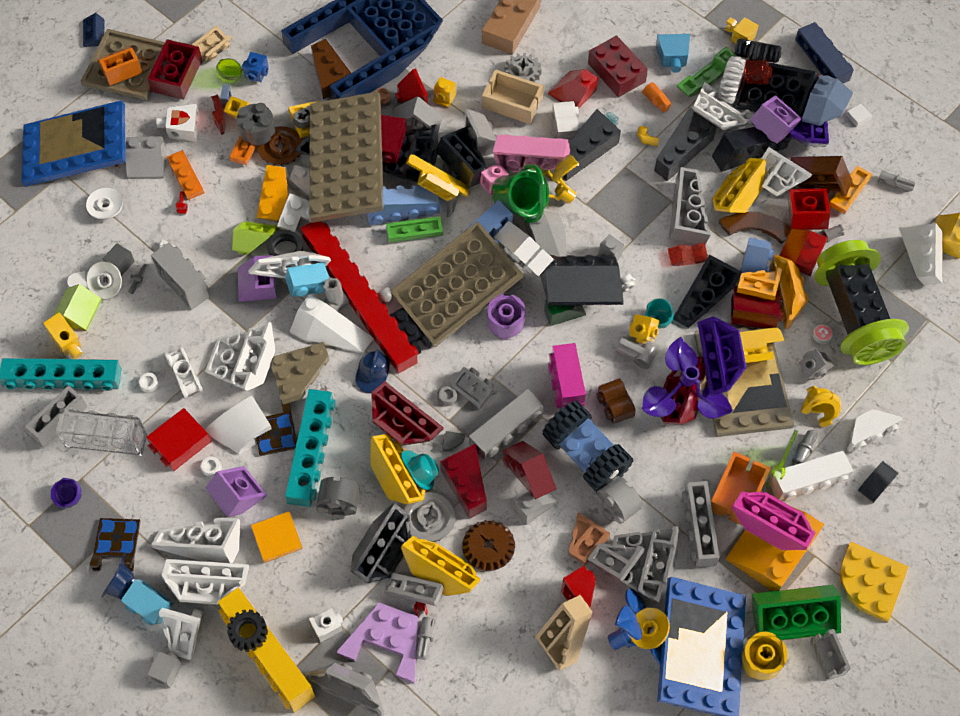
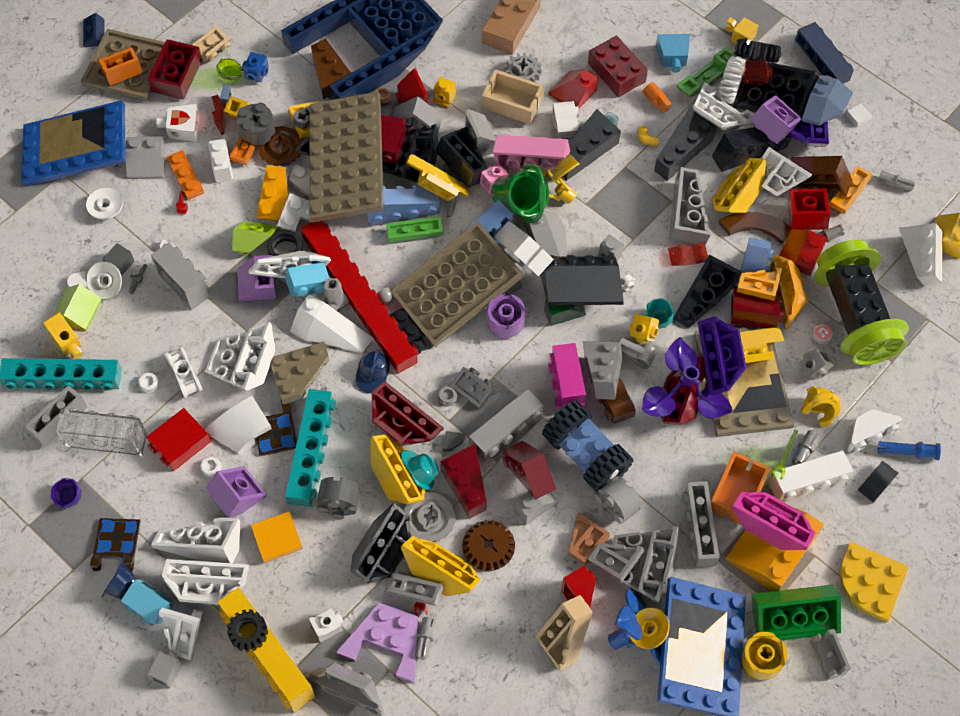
(220, 160): none -> white brick
(603, 366): none -> light grey wedge
(919, 449): none -> blue pin

